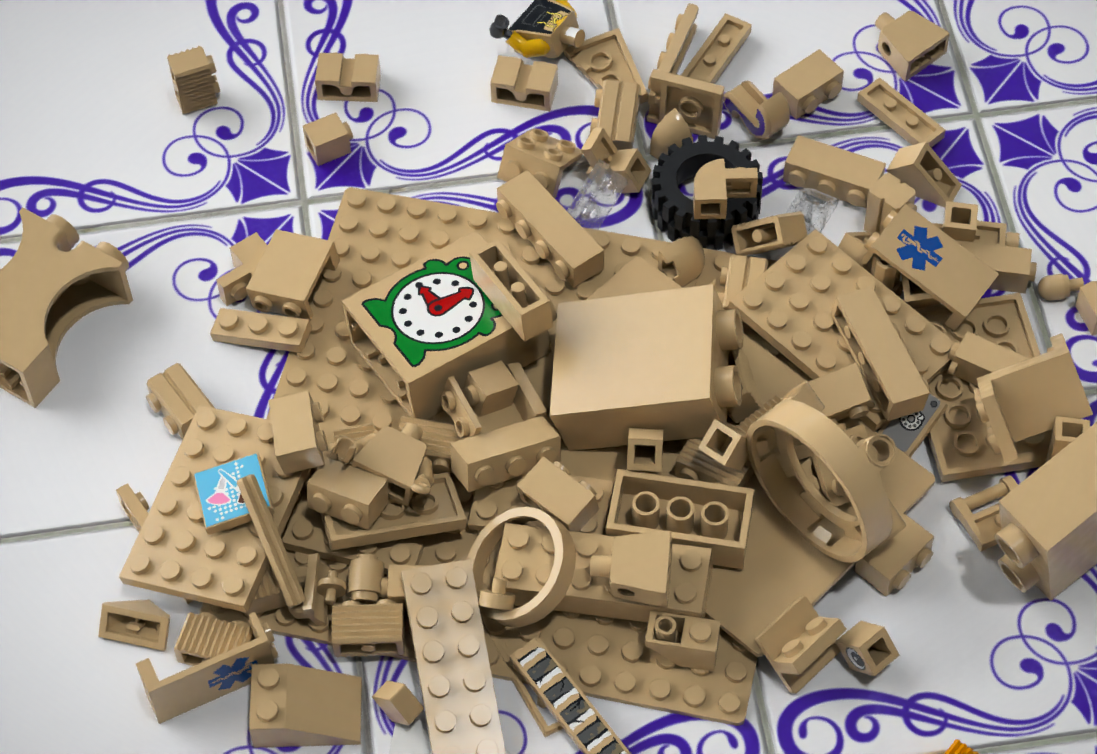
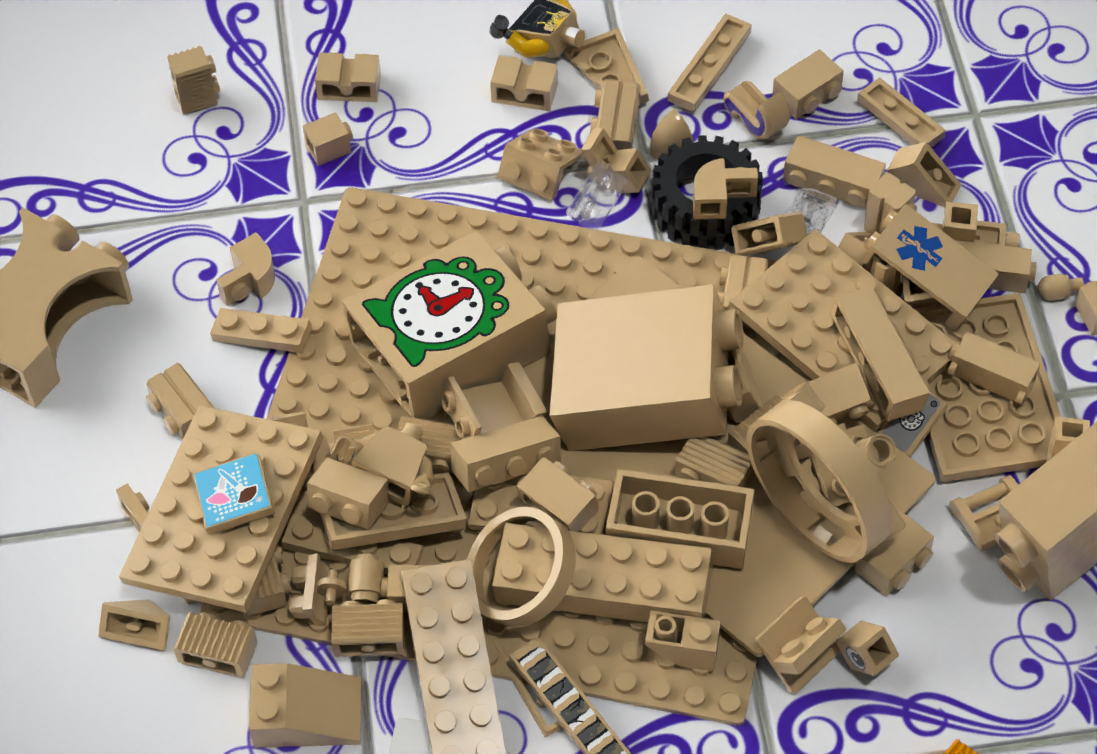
(210, 678): tan panel -> none
(271, 540): tan axle -> none
(290, 273): tan panel -> none
(297, 432): tan brick -> none
(398, 702): tan piece -> none
(490, 388): tan brick -> none
(497, 597): tan tile -> none
(511, 290): tan brick -> none
(550, 229): tan brick -> none
(638, 567): tan torso -> none
(645, 450): tan brick -> none
(682, 260): tan brick -> none
(694, 99): tan bracket -> none
(725, 444): tan brick -> none
(910, 42): tan torso -> none
(1028, 396): tan bracket -> none

